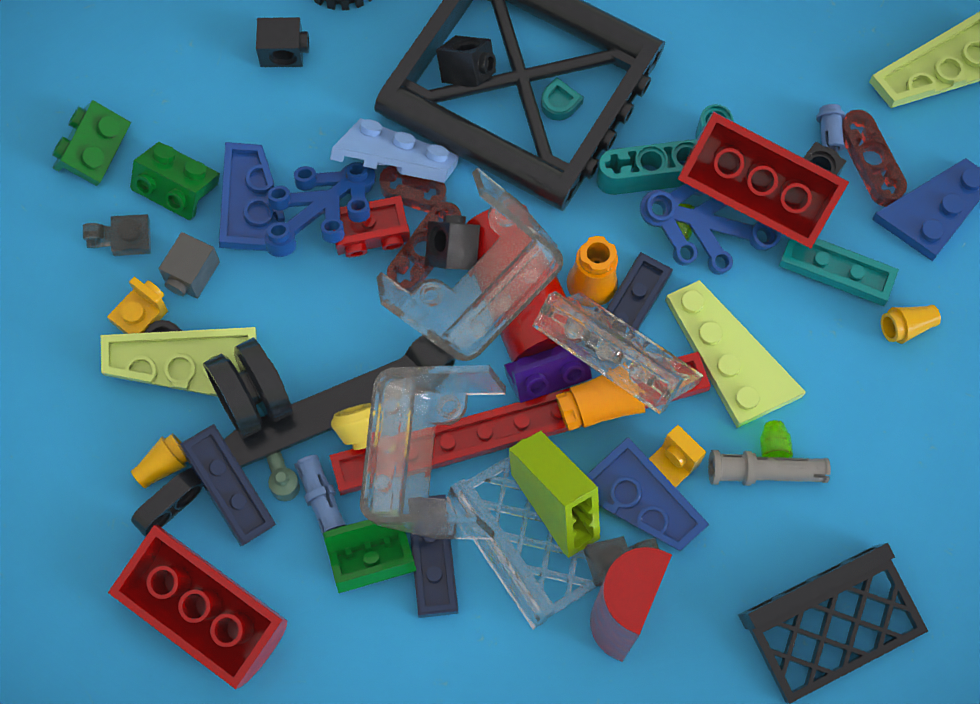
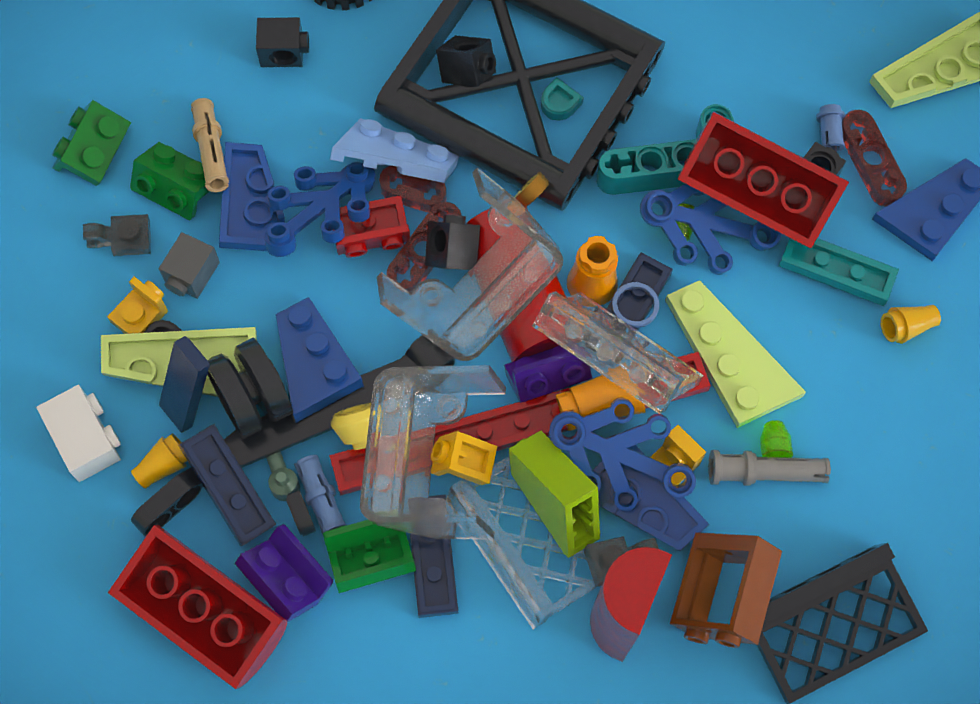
(79, 433): none -> white brick
(184, 383): none -> dark blue tile
(208, 134): none -> tan pin
(285, 574): none -> dark purple bracket
(300, 513): none -> black tile
(313, 360): none -> blue wing
(463, 457): none -> yellow bracket
(532, 189): none -> pearl gold tile
(616, 450): none -> blue plant
(636, 285): none -> medium blue piece
(701, 579): none -> dark orange window

